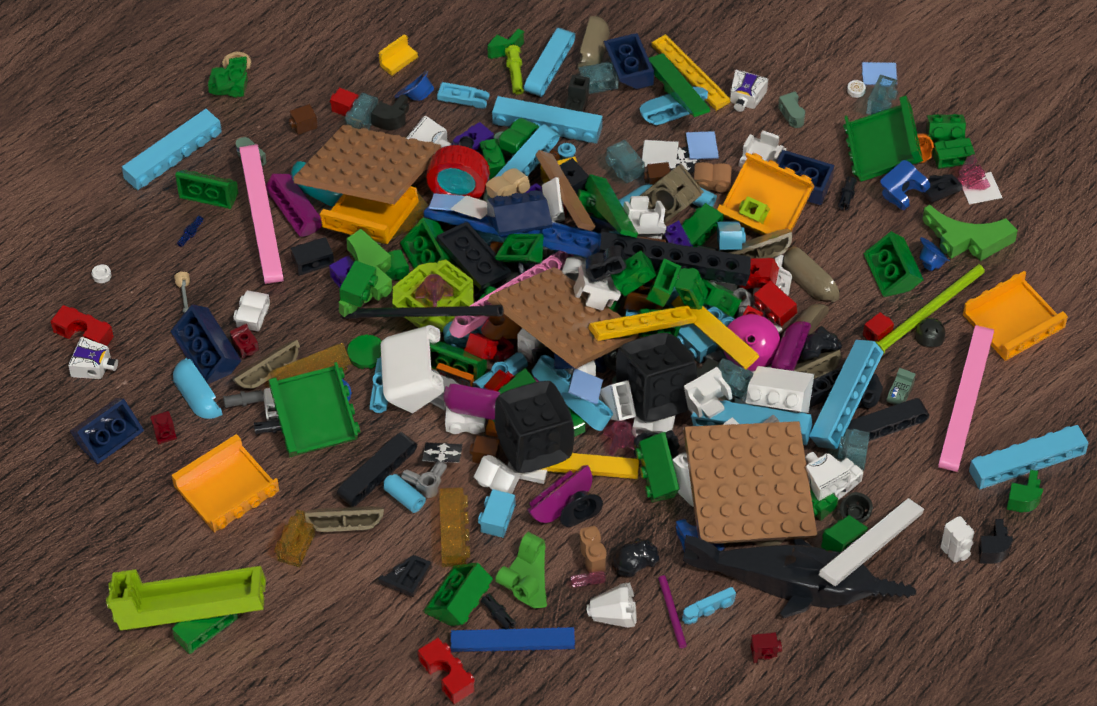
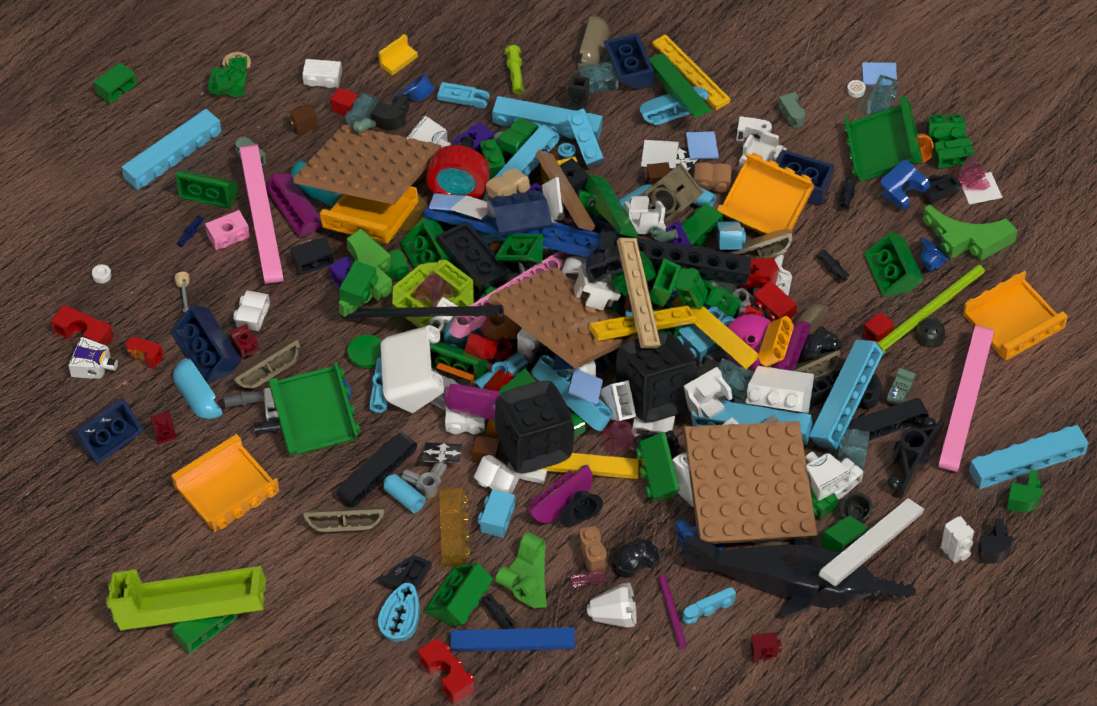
(117, 77): none -> green piece
(145, 350): none -> red leg
(227, 230): none -> bright pink brick
(295, 540): clear yellow brick -> none
(313, 362): clear yellow brick -> none
(322, 73): none -> white brick
(364, 125): none -> sand green arm
(410, 619): none -> medium azure piece
(441, 319): none -> white plate
(497, 46): green slope -> none
(549, 62): medium azure beam -> none
(586, 138): none -> medium azure brick
(625, 161): clear light blue brick -> none
(638, 293): none -> tan tile
(661, 235): none -> sand green arm
(747, 90): white torso -> none
(749, 204): lime brick -> none
(752, 126): none -> white leg
(776, 341): none -> light orange beam
(810, 275): dark tan brick -> none
(833, 266): none -> black pin
(914, 452): none -> black piece

